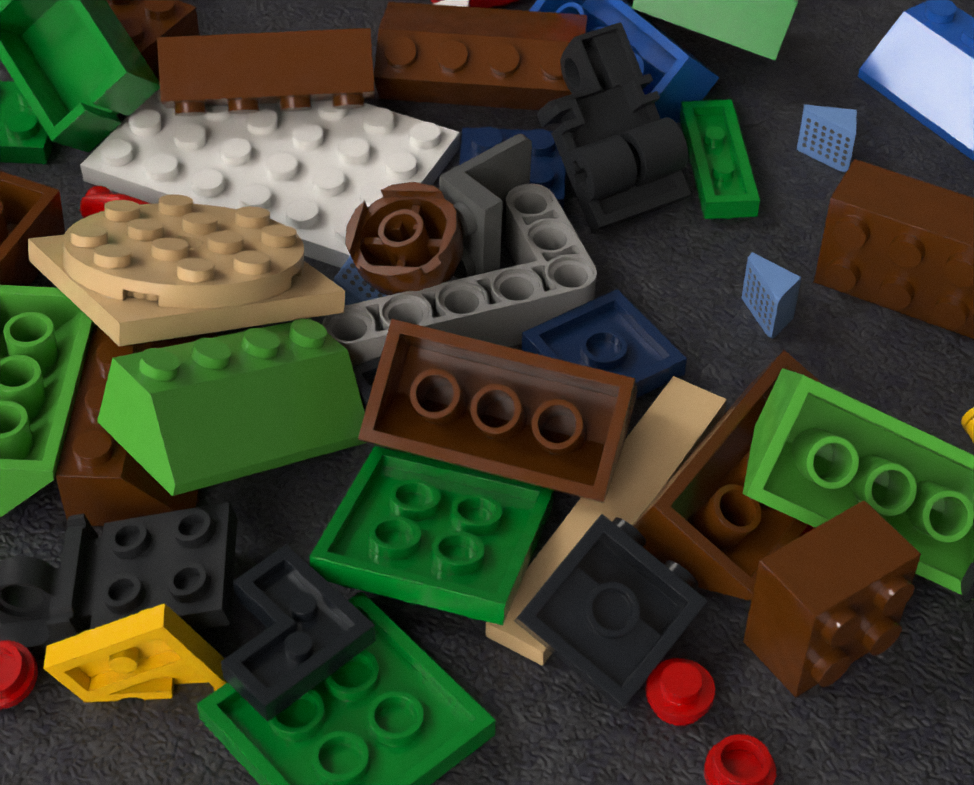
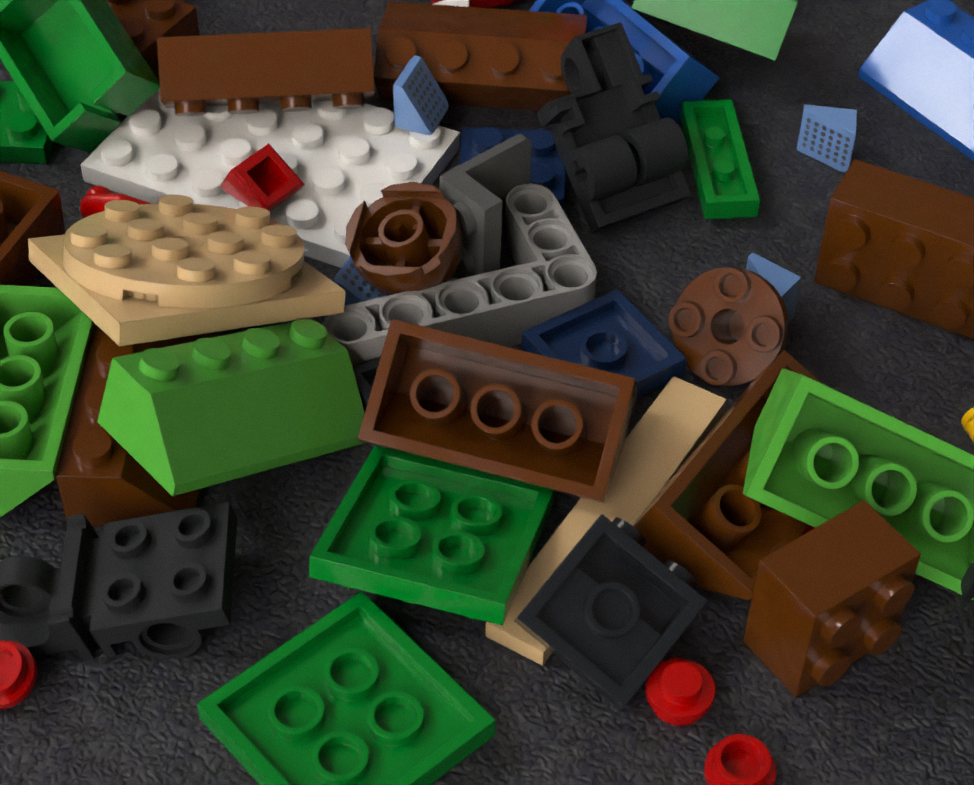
(134, 658): yellow wing -> none
(262, 180): none -> red slope
(306, 637): black plate -> none
(418, 99): none -> medium blue slope
(729, 325): none -> reddish brown plate

